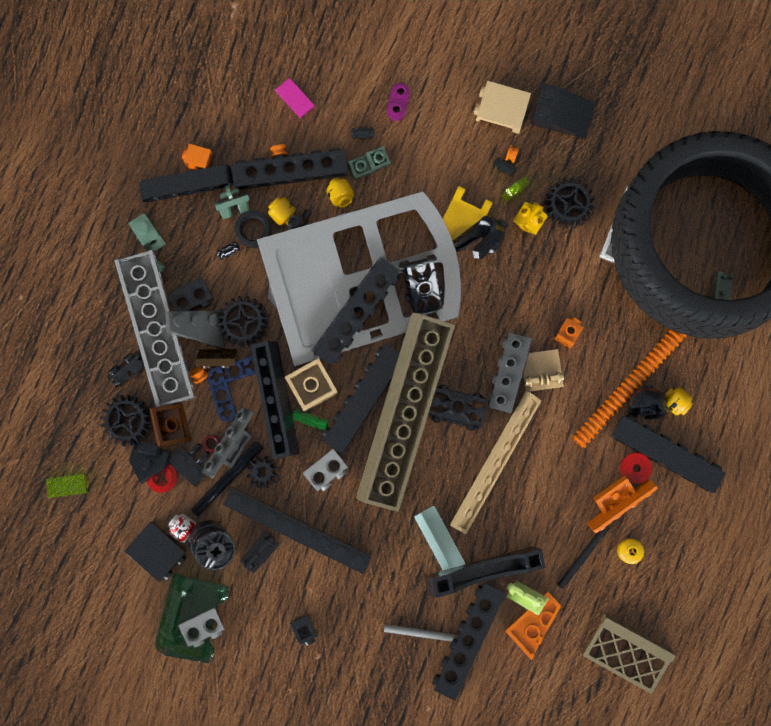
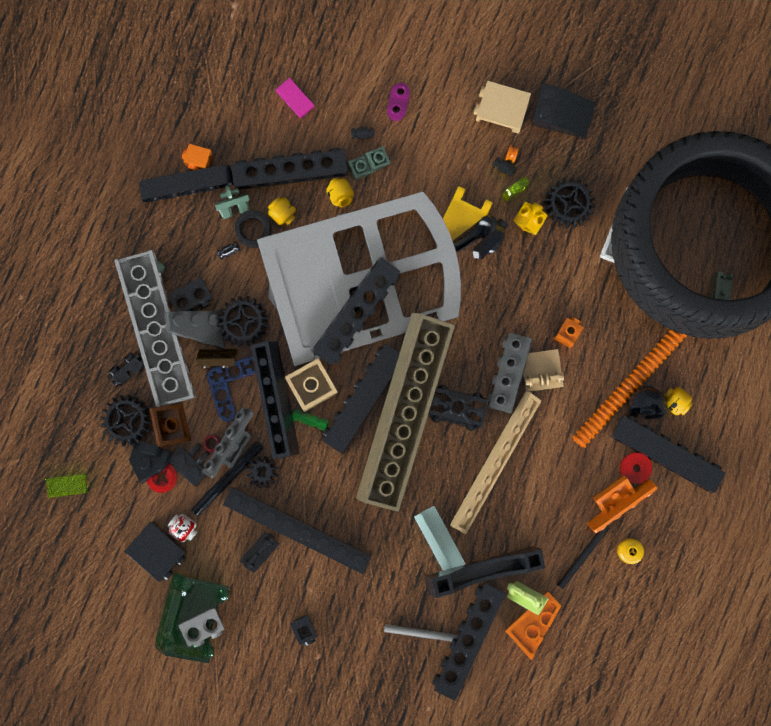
(147, 232): sand green torso -> none
(198, 374): orange bush -> none
(203, 541): black wheel -> none
(279, 150): orange bush -> none
(295, 221): black piece -> none
(323, 466): light grey brick -> none
(412, 284): black piece -> none
(641, 642): dark tan fence -> none

